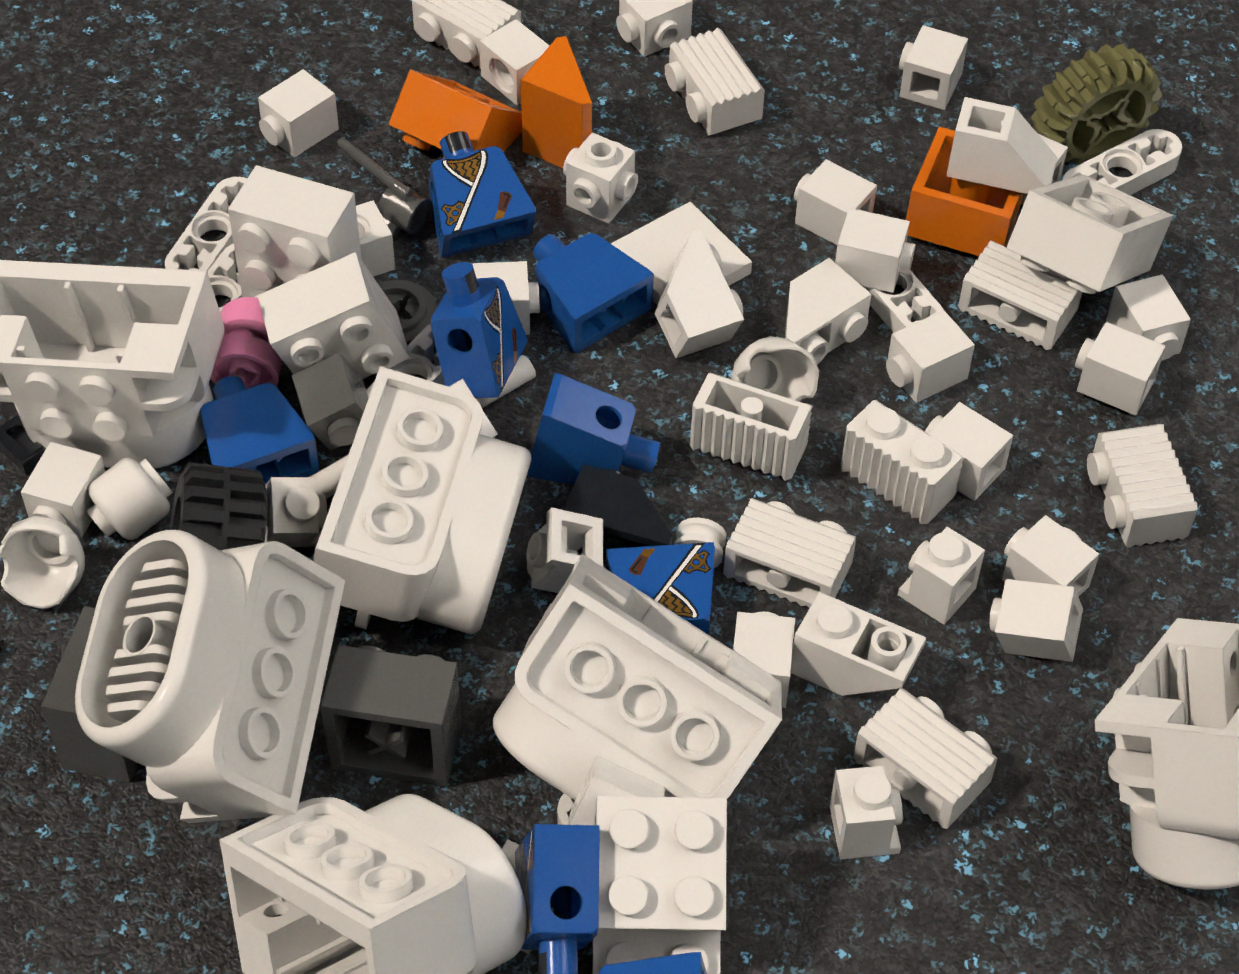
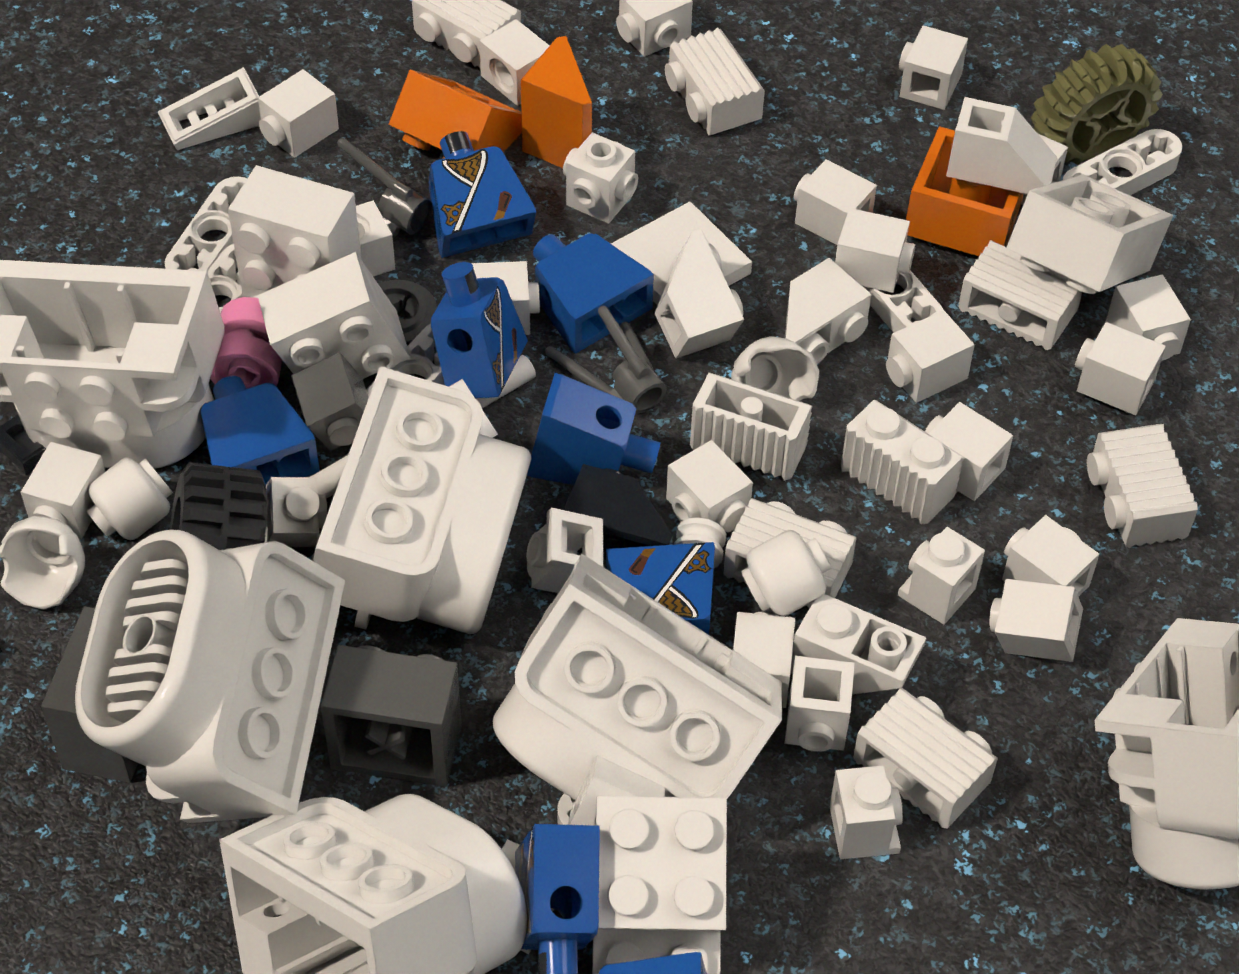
(232, 92): none -> white slope
(633, 378): none -> dark grey plant
(708, 487): none -> white brick
(786, 572): none -> white head
(819, 703): none -> white brick

